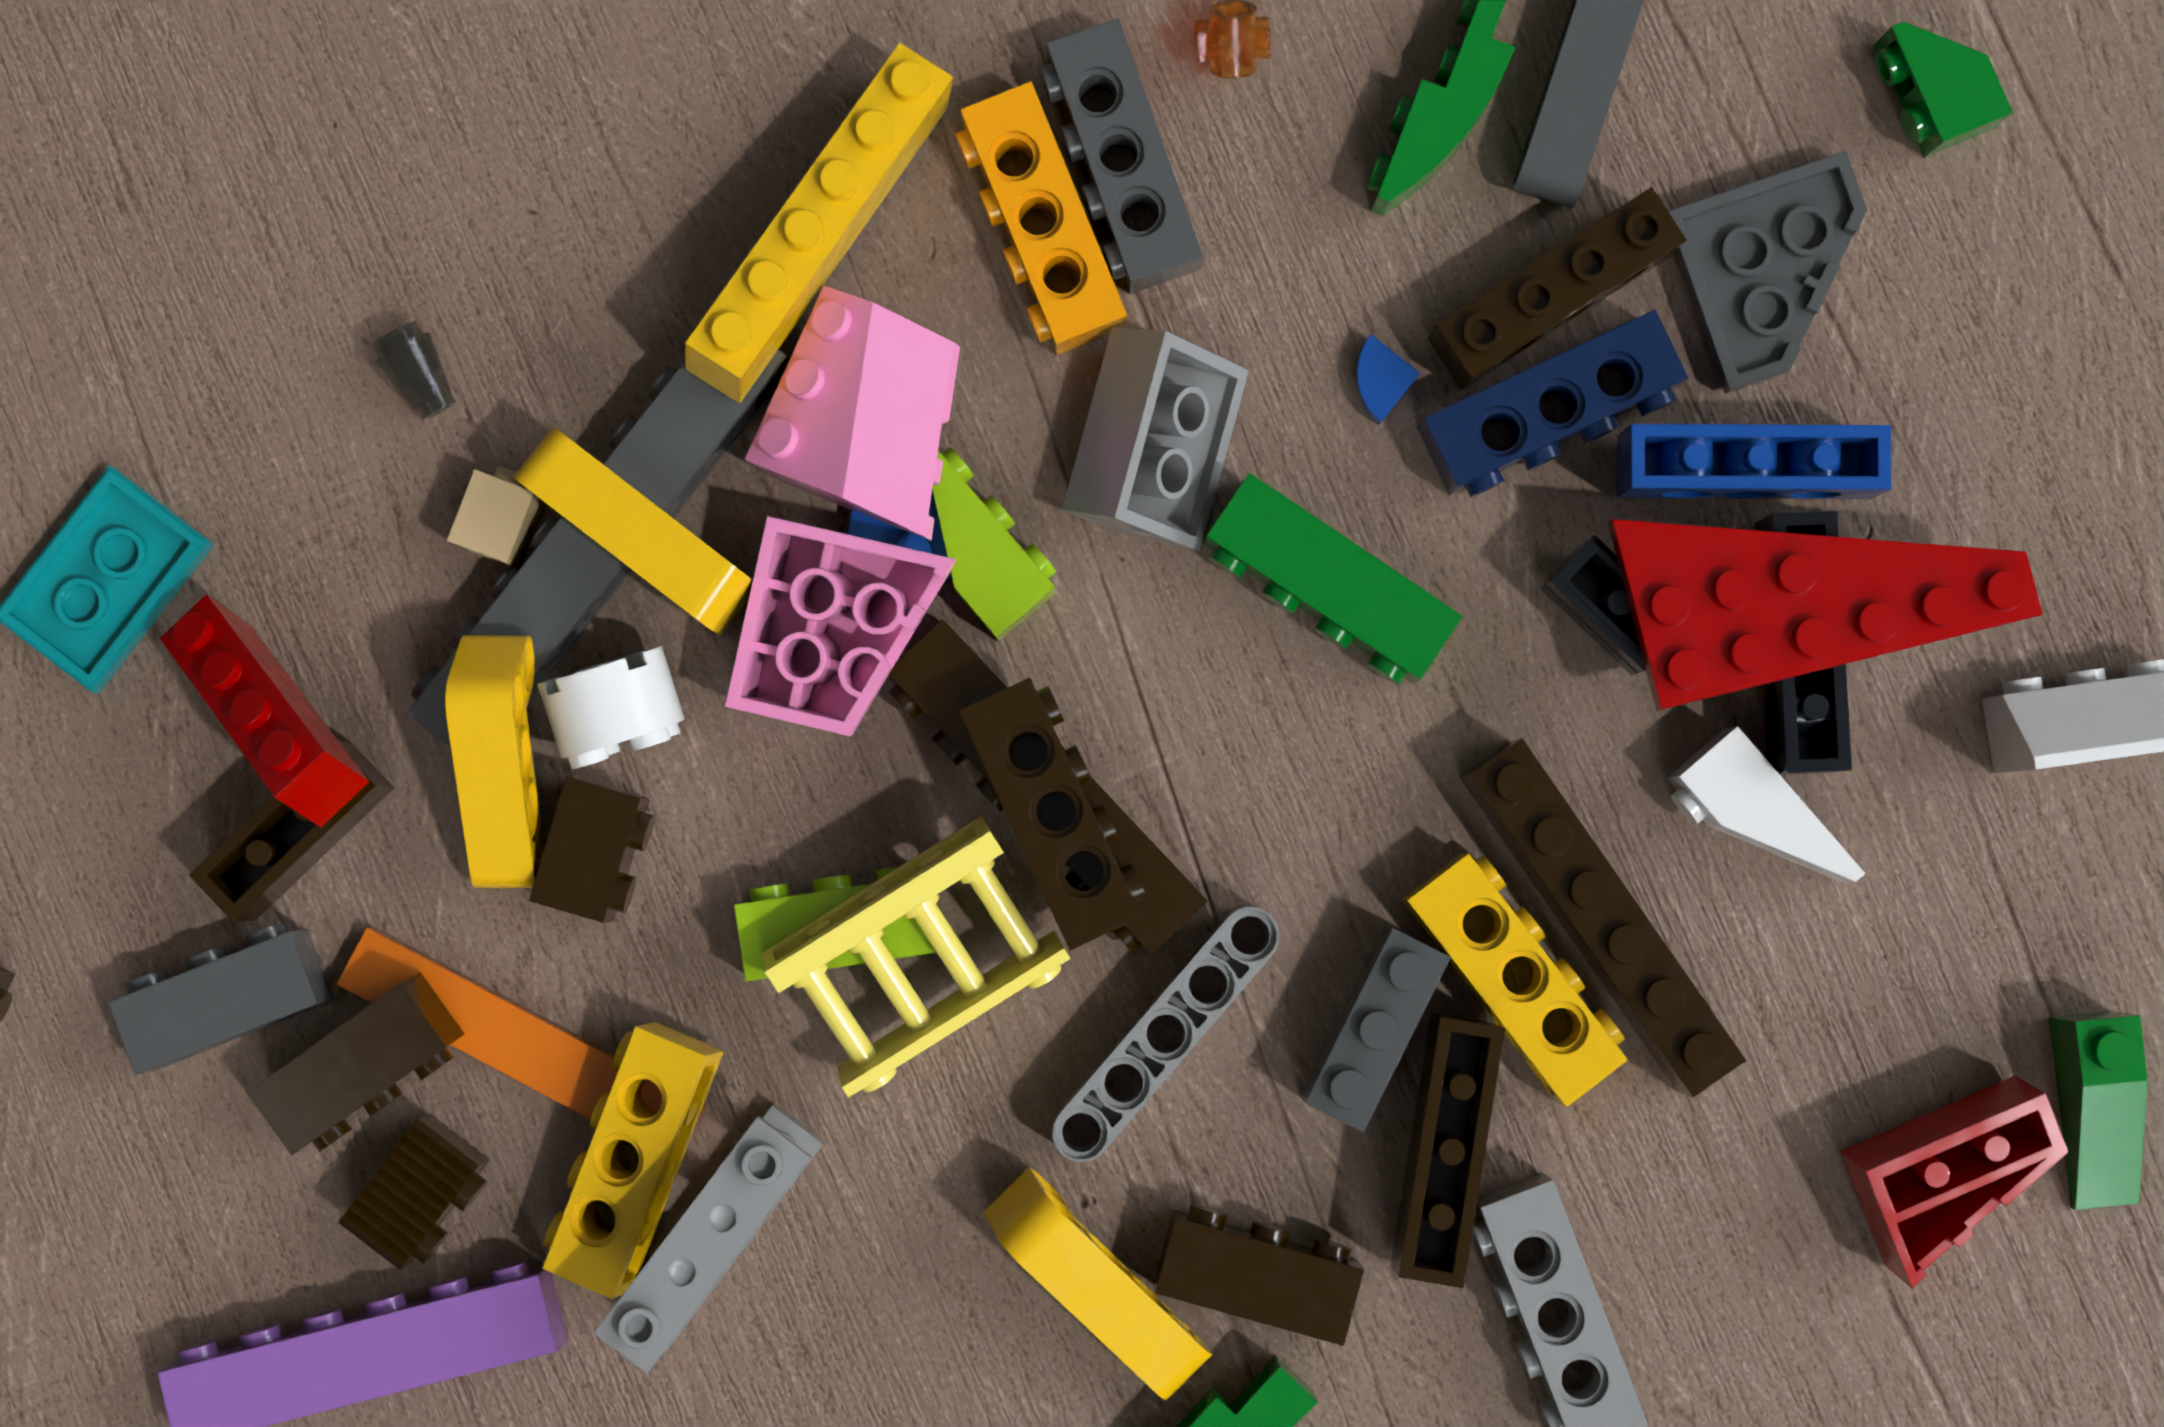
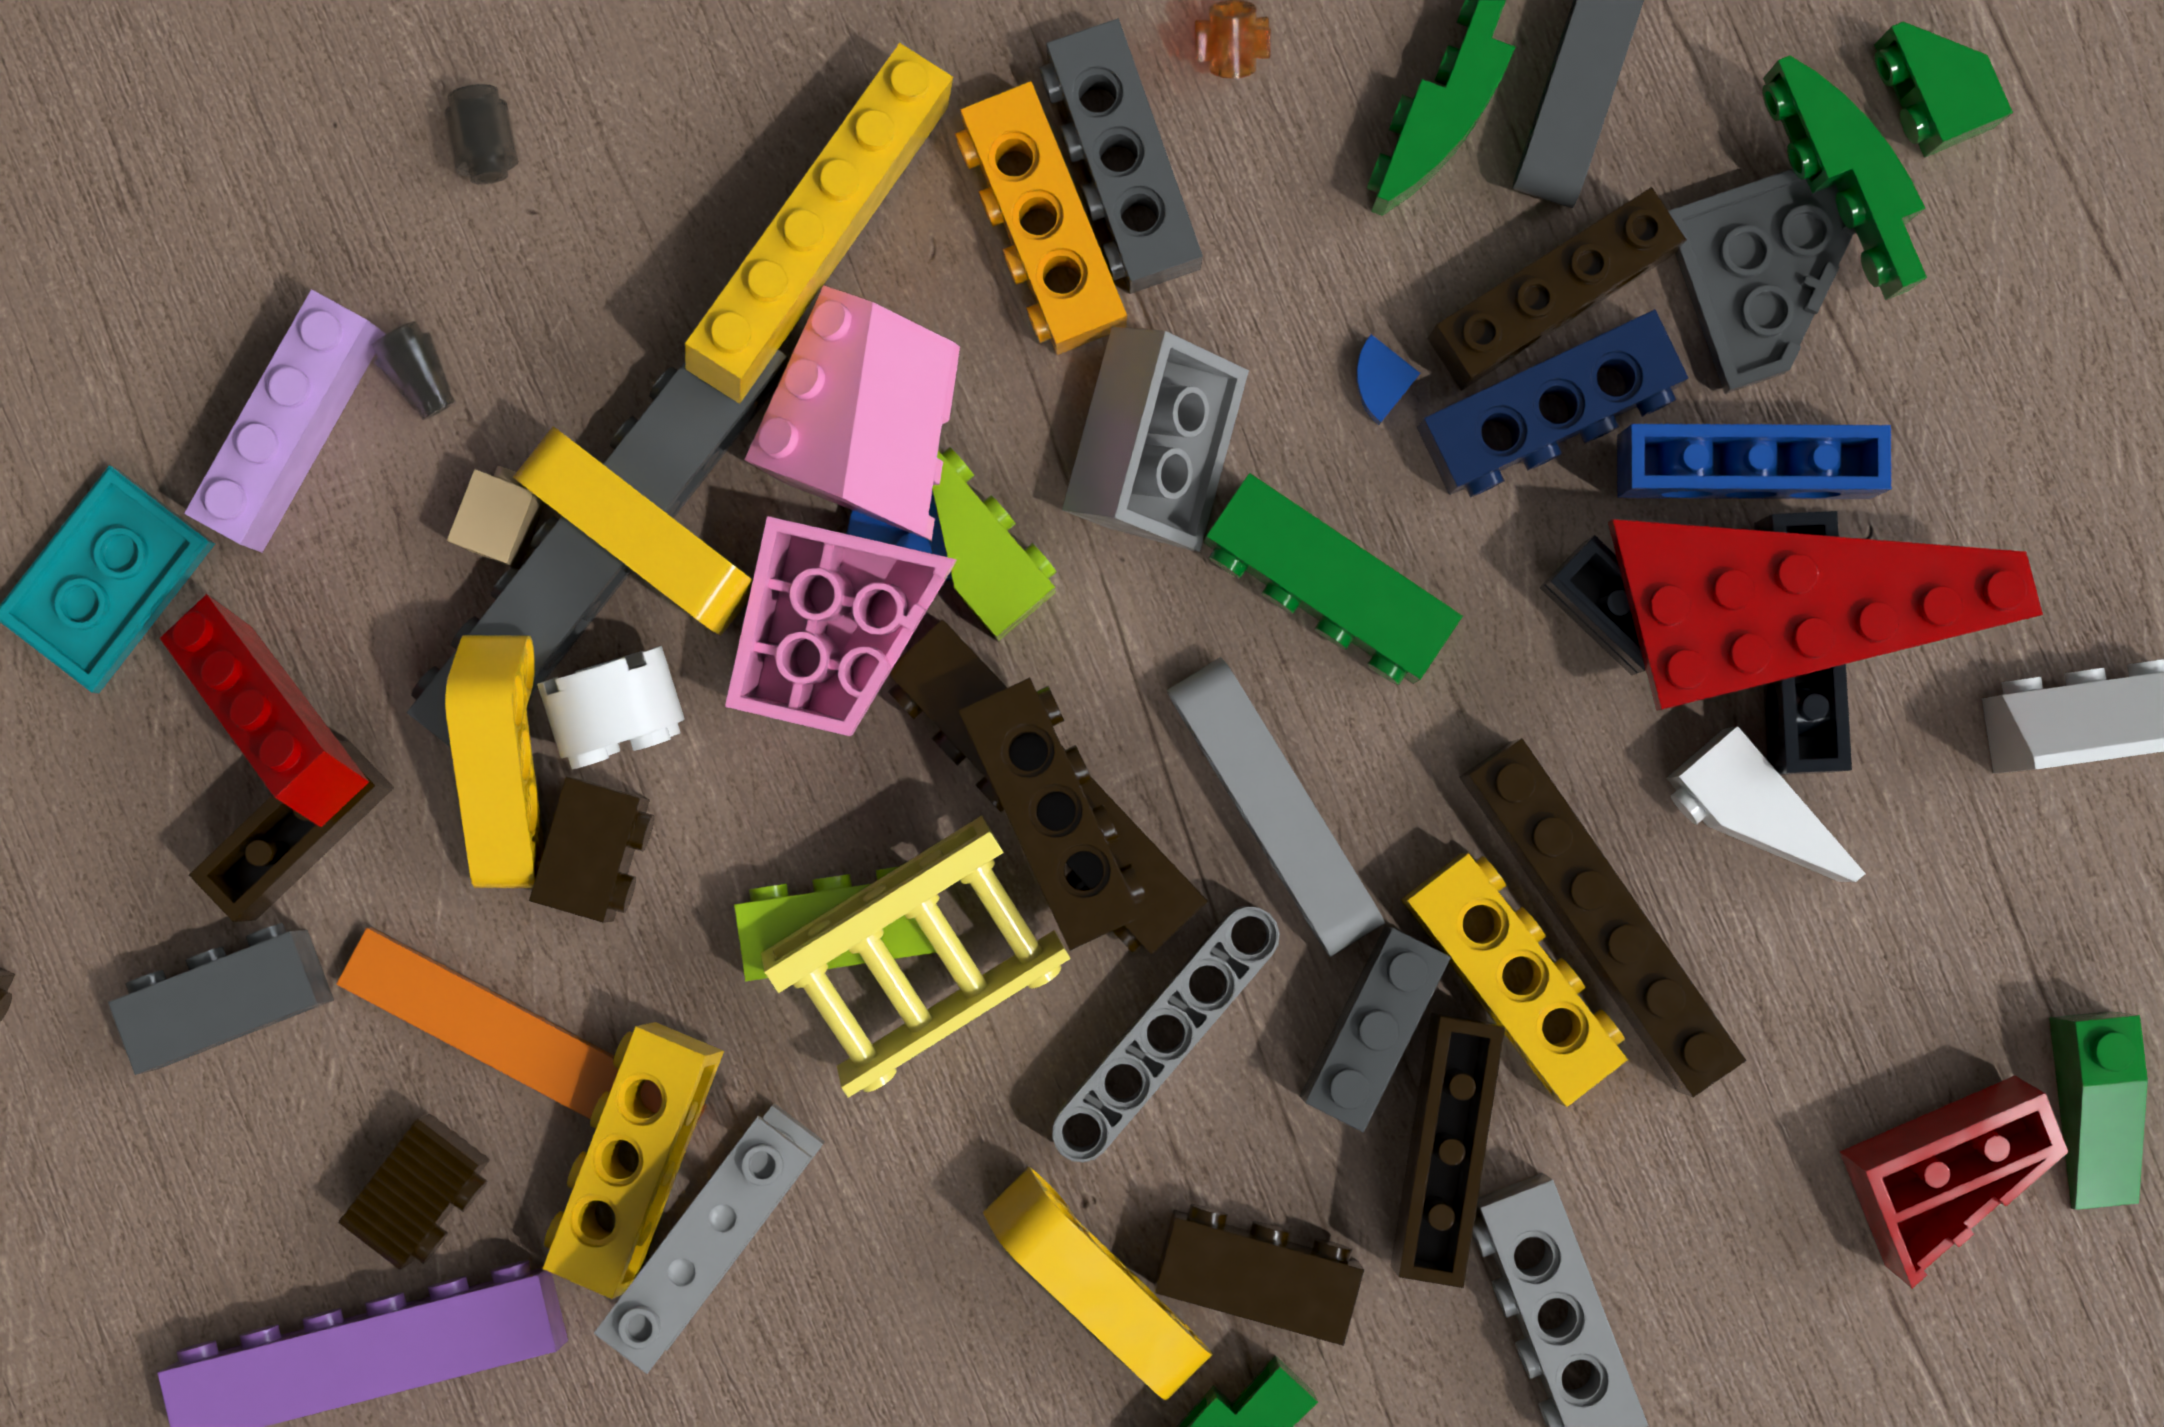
(285, 422): none -> lavender brick
(357, 1066): dark brown brick -> none
(480, 134): none -> clear smoke brick
(1275, 806): none -> light grey beam
(1842, 147): none -> green slope

